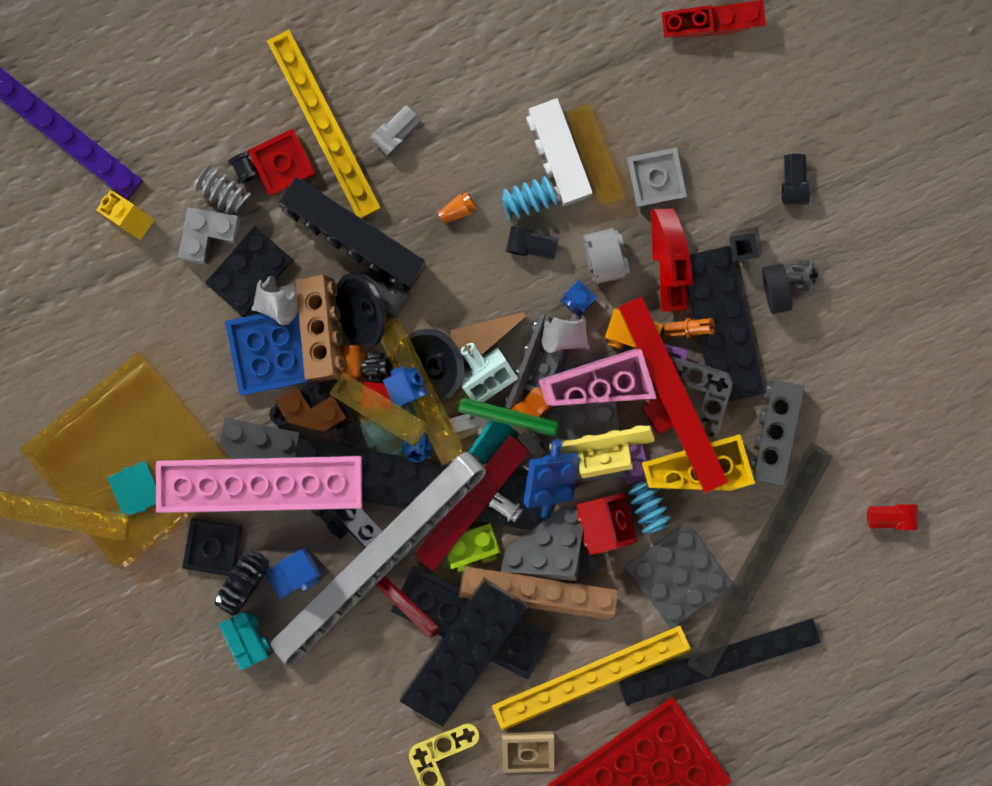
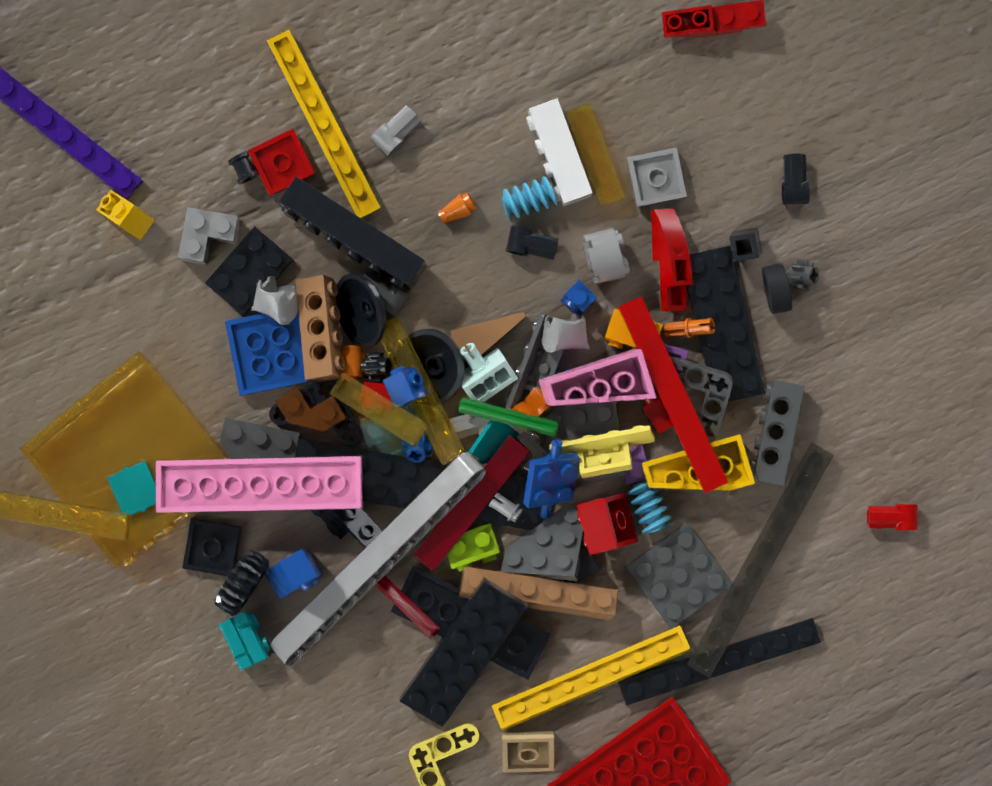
(221, 191): light grey piece -> none

